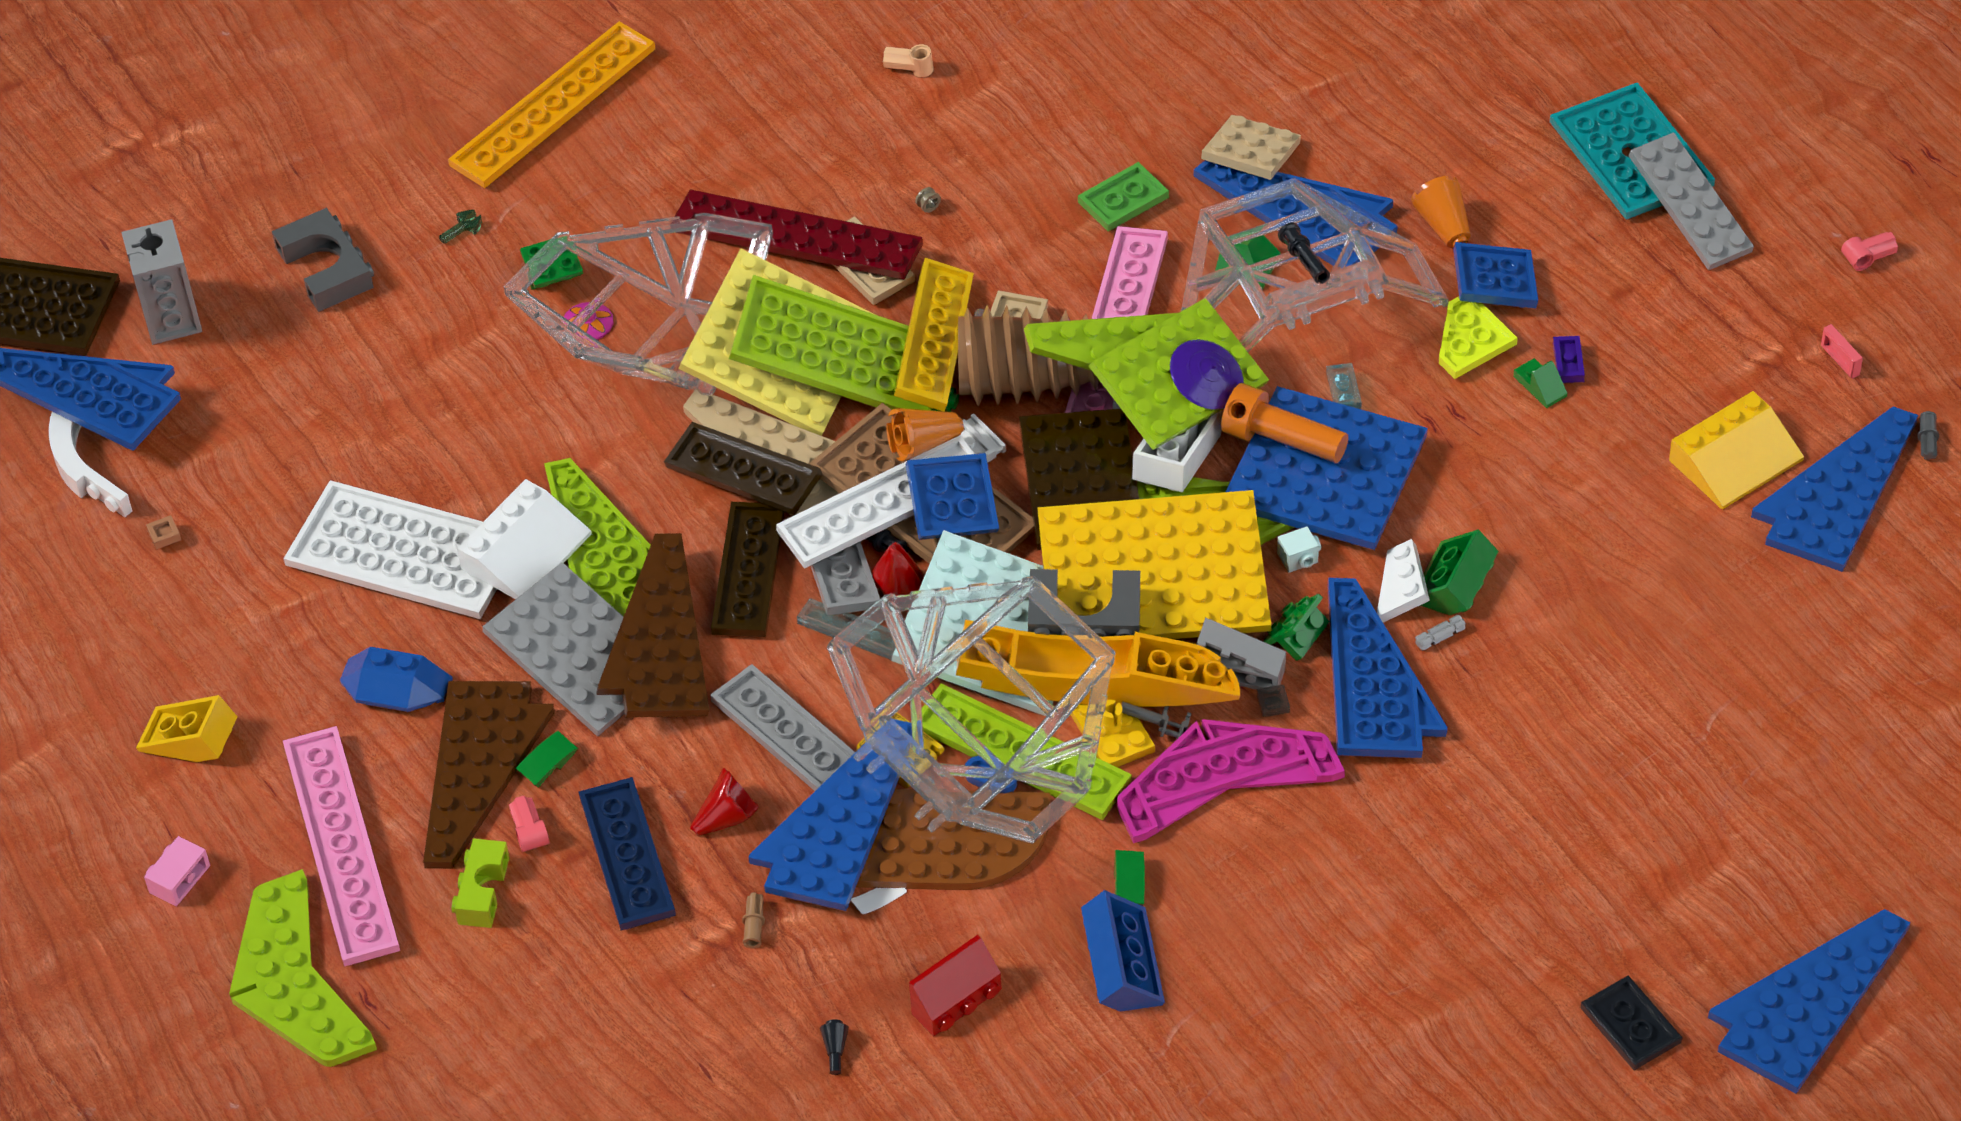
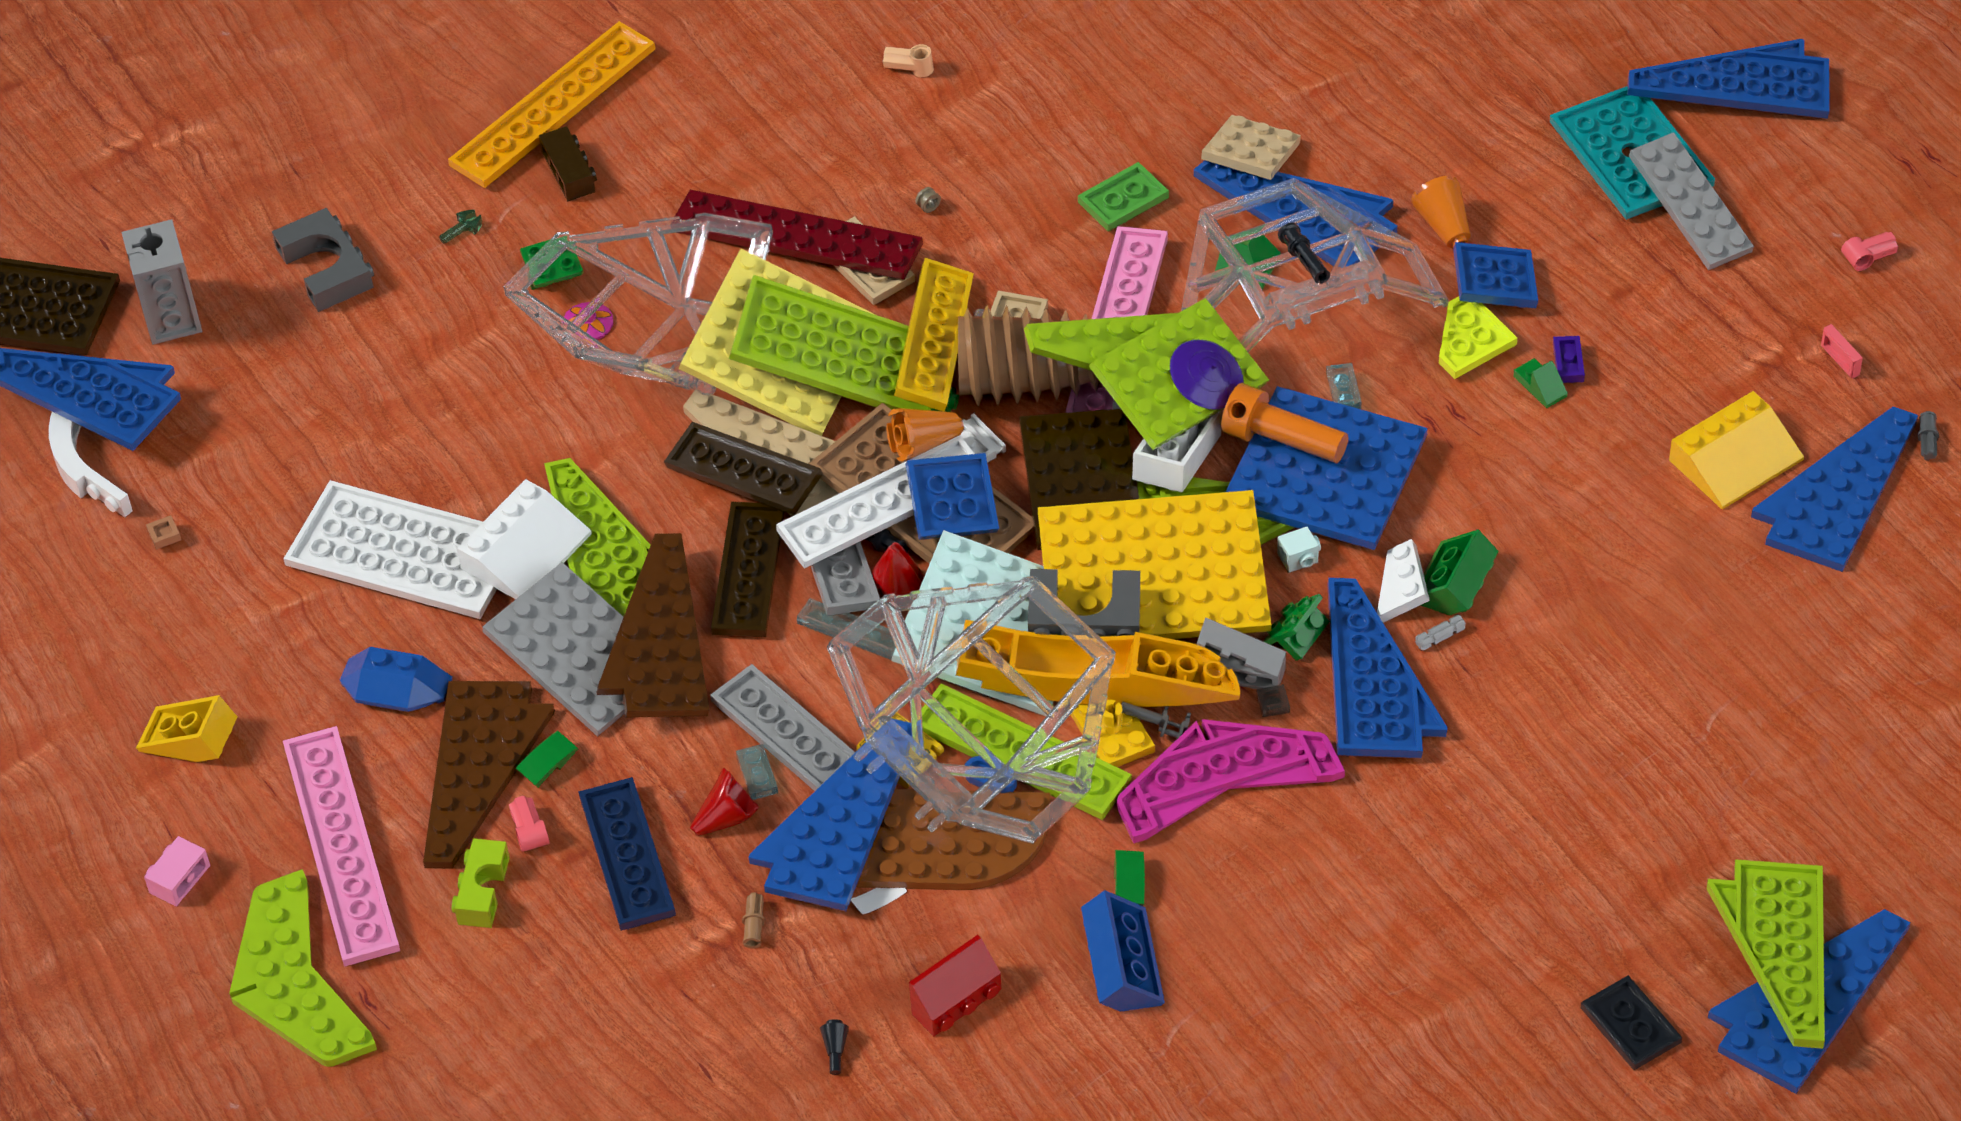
(568, 163): none -> dark brown brick
(757, 772): none -> clear light blue plate
(1753, 78): none -> blue wing
(1779, 929): none -> lime wing

